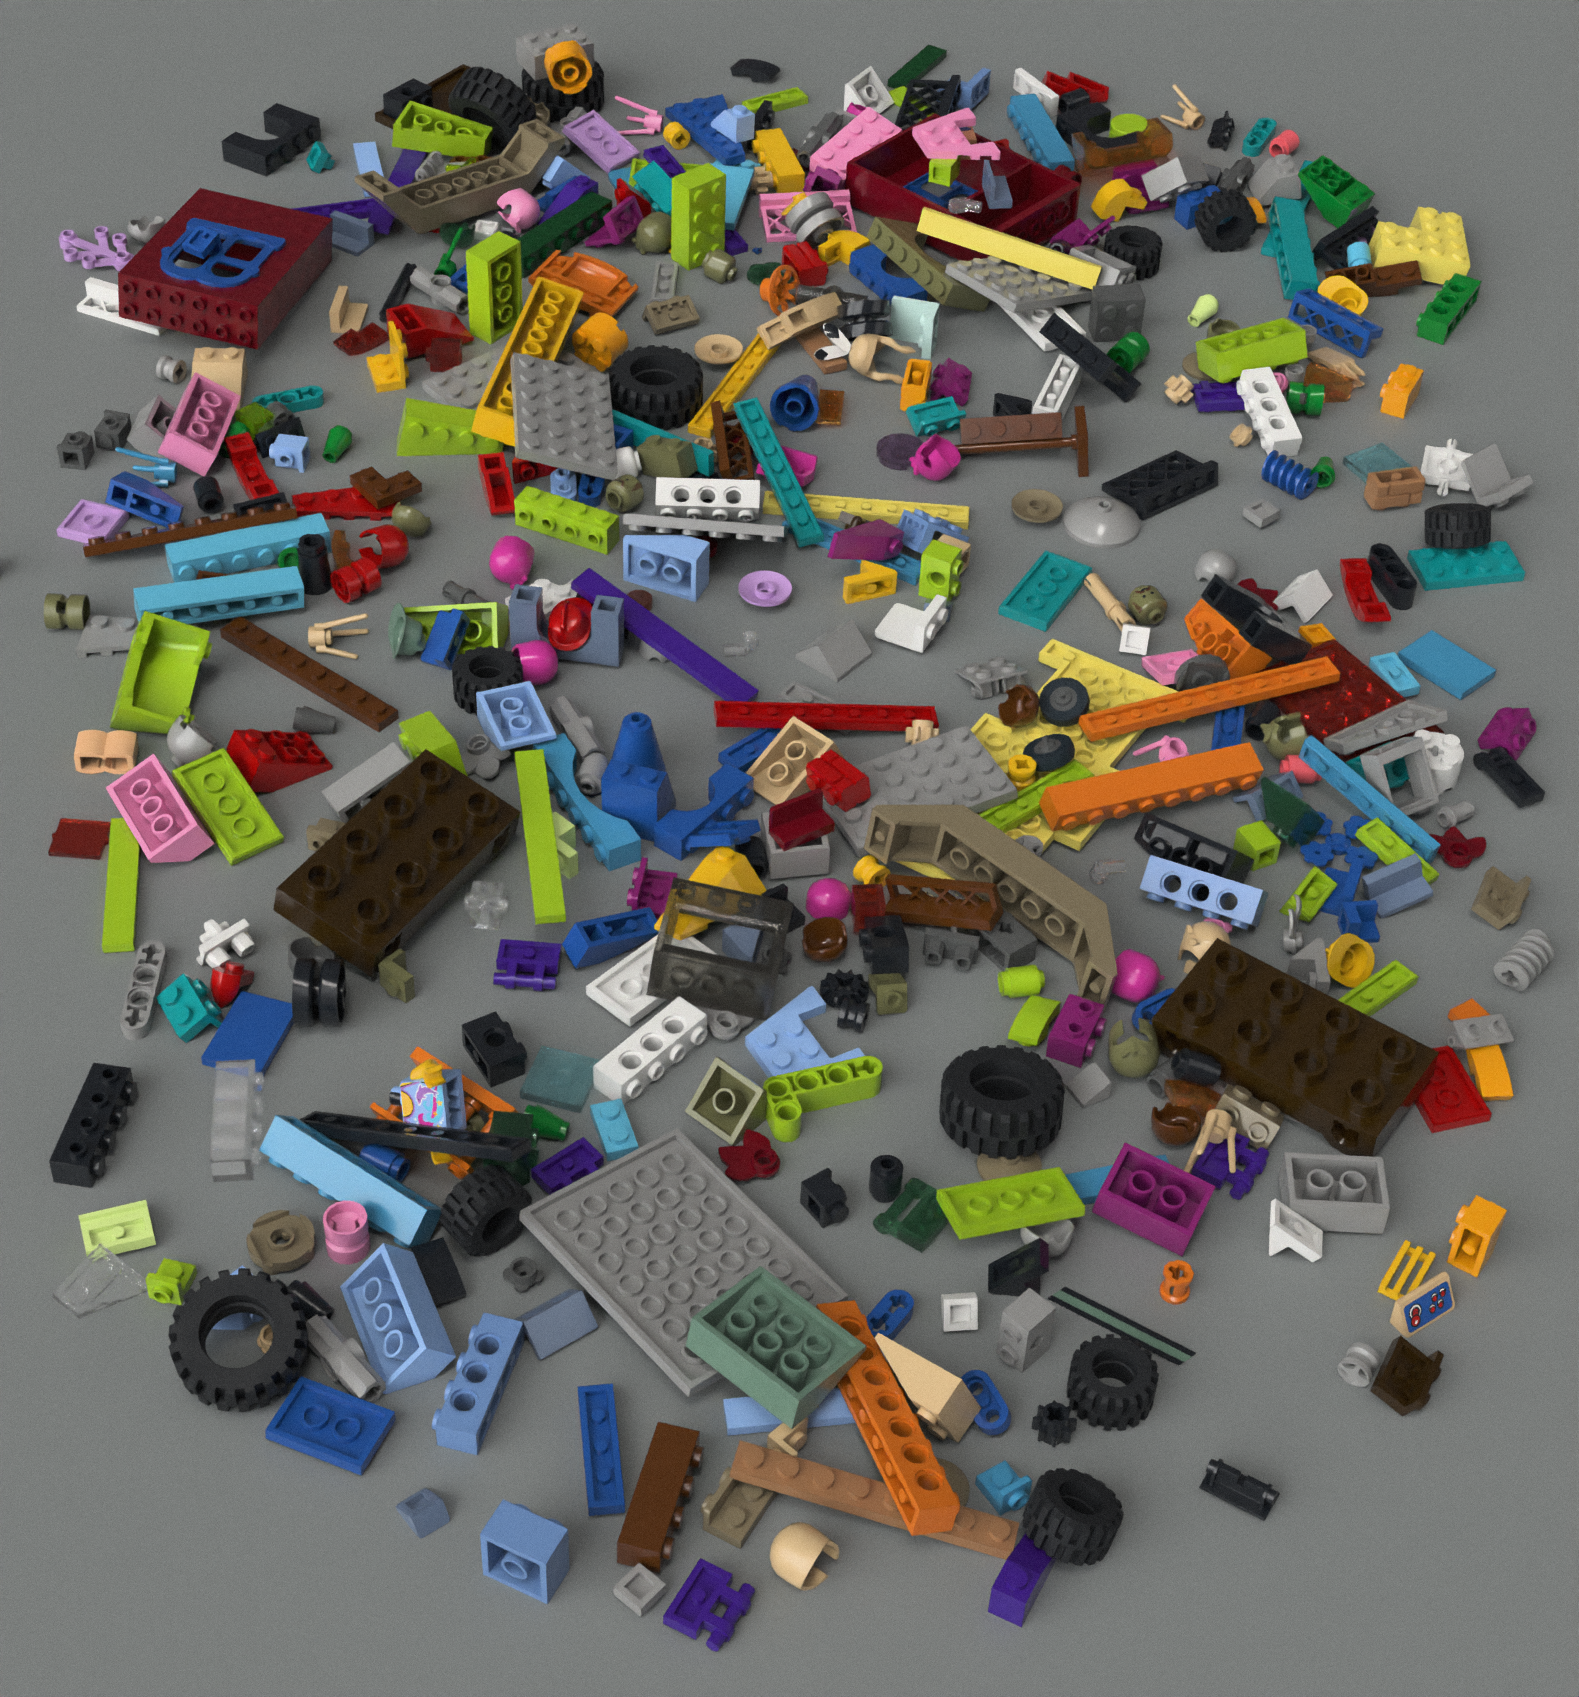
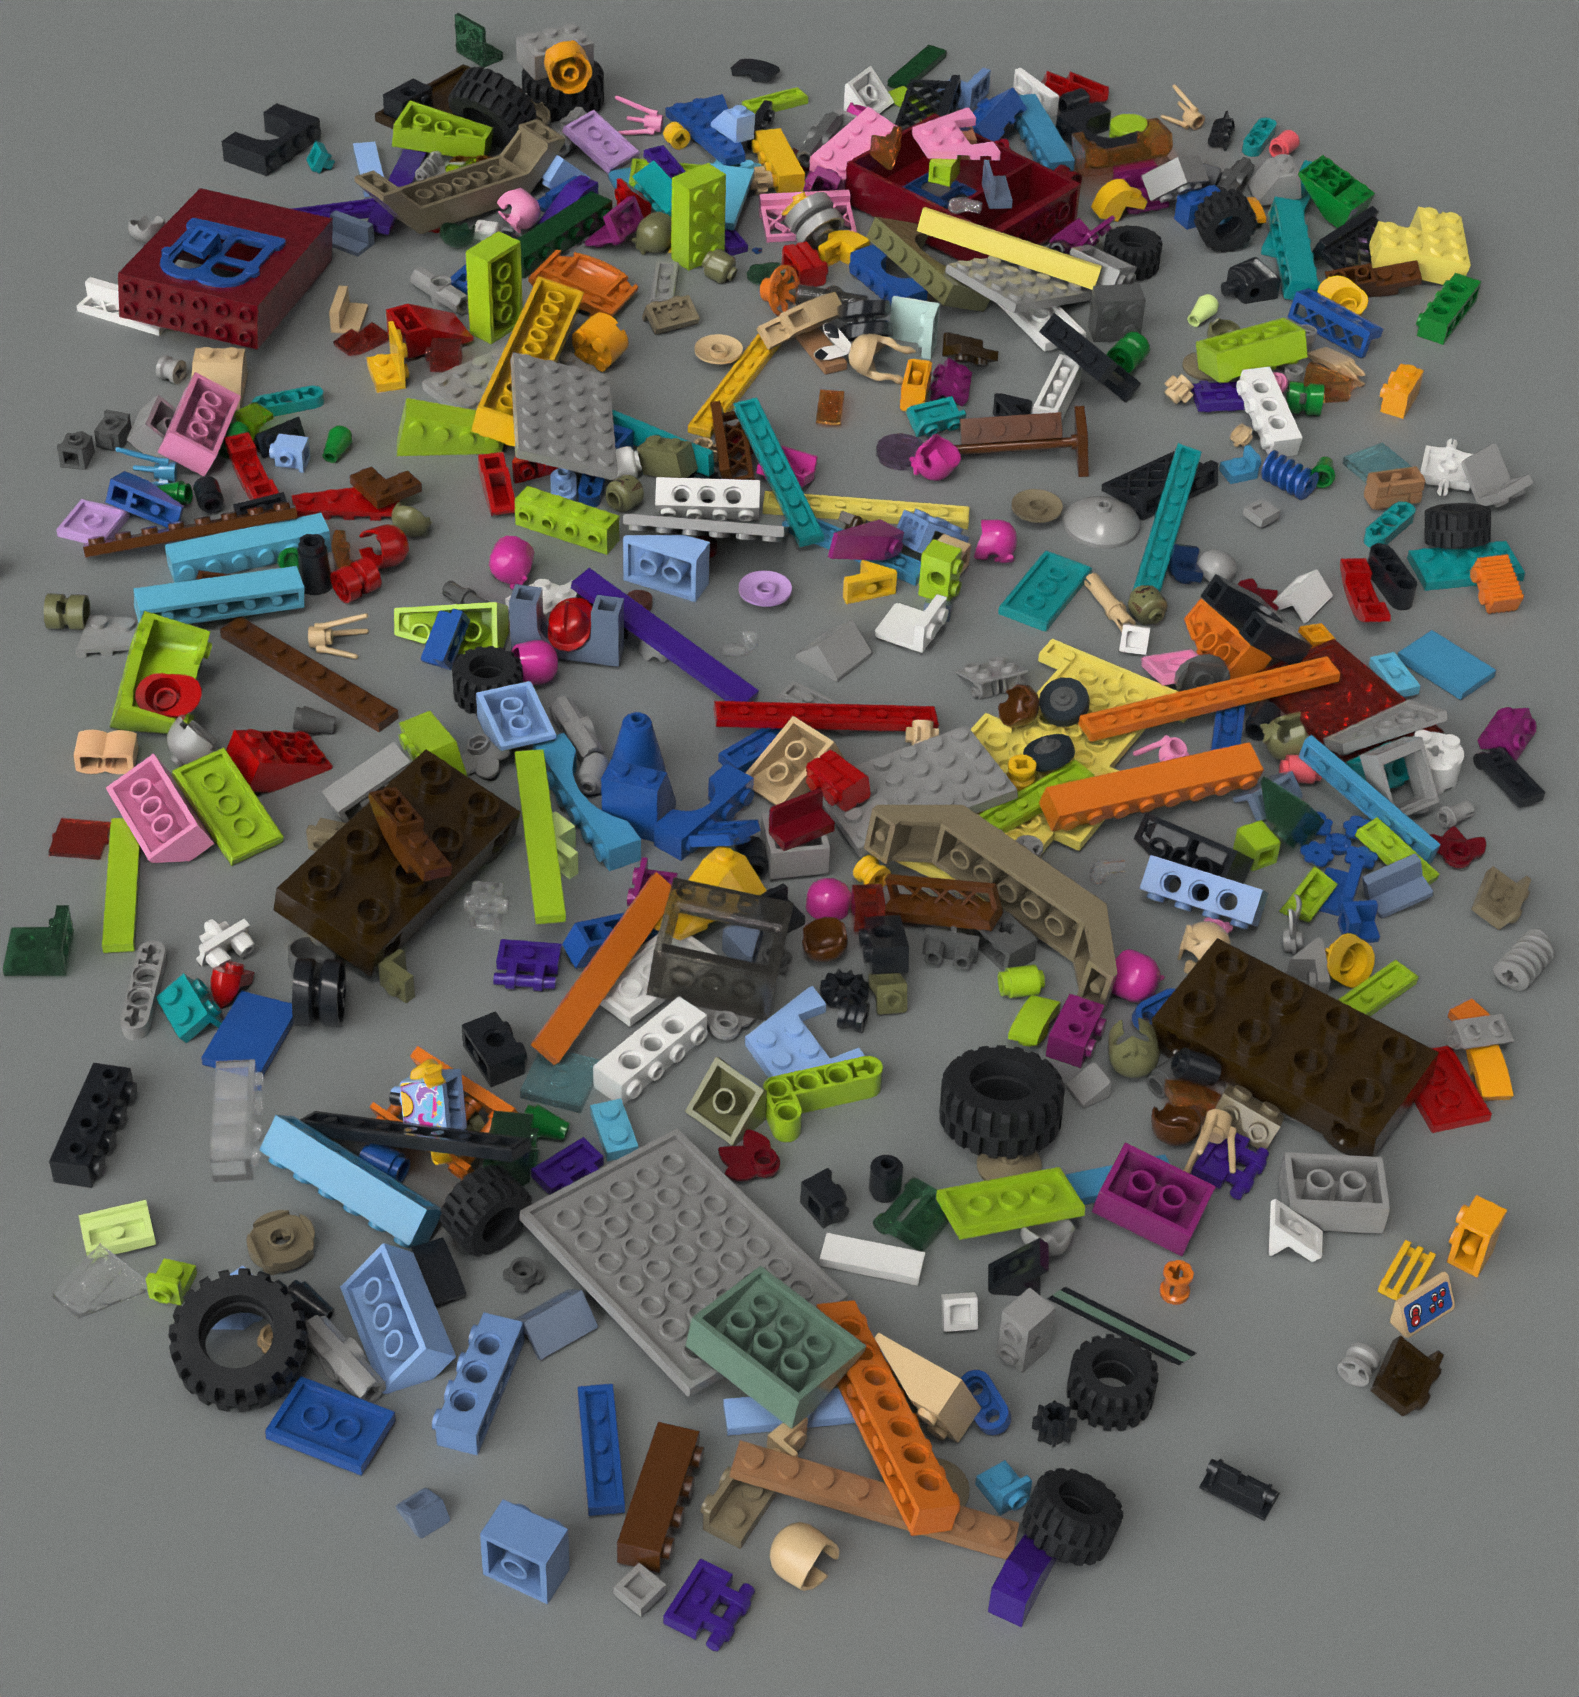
(41, 949): none -> clear green bracket
(69, 242): lavender plant -> none
(168, 694): none -> red piece
(179, 491): none -> green cone
(280, 413): dark grey wheel -> none
(346, 1232): bright pink wheel -> none
(398, 291): black axle -> none
(404, 633): sand green piece -> none
(405, 835): none -> reddish brown slope
(446, 266): green plant -> none
(472, 42): none -> clear green bracket
(603, 970): none -> orange tile
(657, 386): black tyre -> none
(796, 403): blue cone -> none
(872, 1259): none -> white tile
(883, 1313): blue beam -> none
(886, 148): none -> clear orange slope
(967, 349): none -> dark brown bracket
(996, 113): none -> blue wedge
(996, 539): none -> dark pink helmet
(1168, 517): none -> teal tile
(1184, 564): none -> dark blue bracket
(1241, 468): none -> dark azure bracket
(1251, 282): none -> black torso
(1358, 254): medium azure brick -> none
(1388, 533): none -> teal beam
(1496, 584): none -> orange brick

